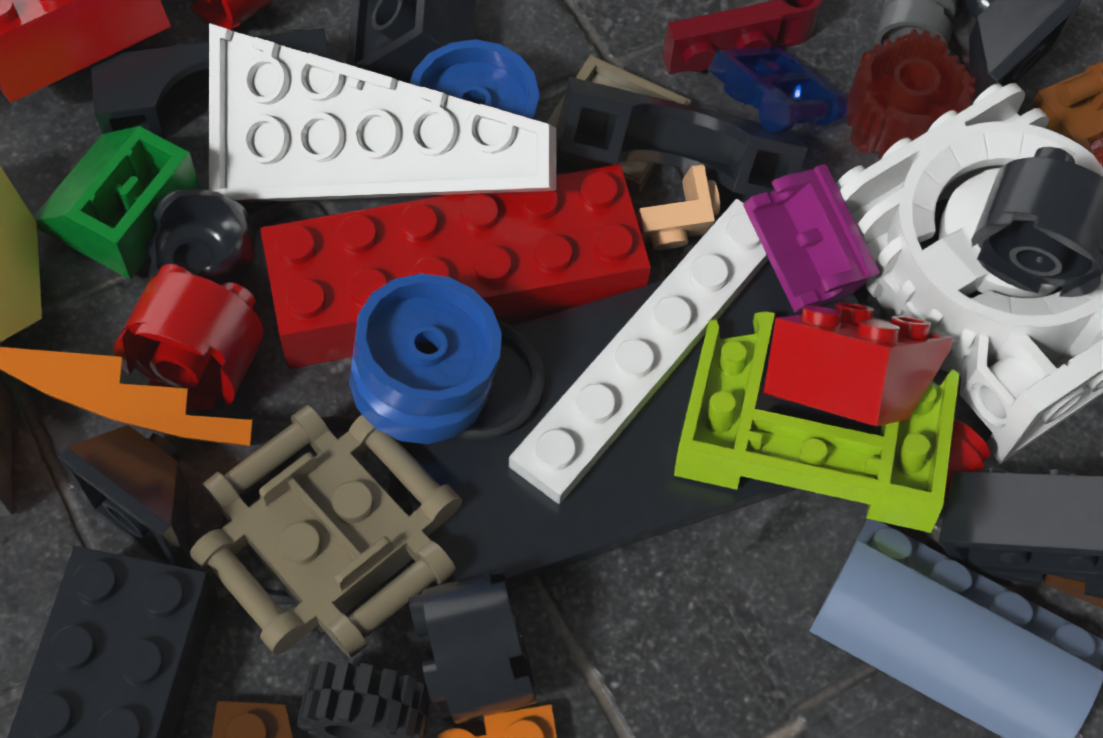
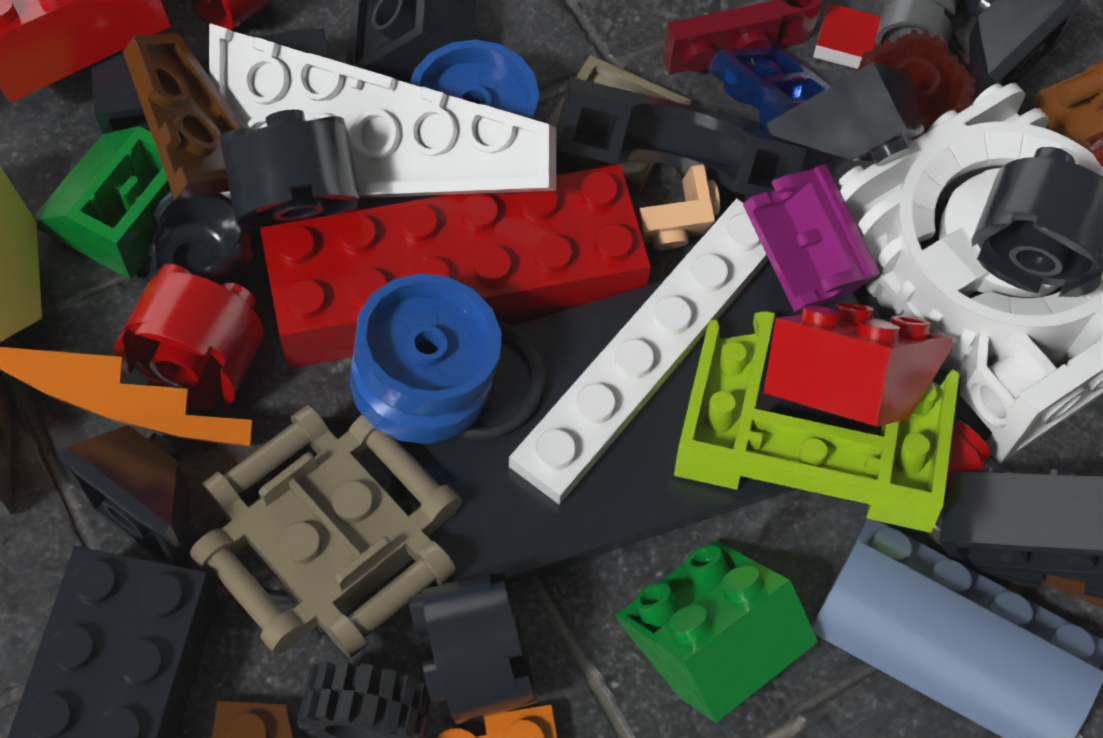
(182, 113): none -> reddish brown wing
(289, 170): none -> black brick
(718, 628): none -> green slope
(846, 35): none -> red tile
(858, 117): none -> black slope

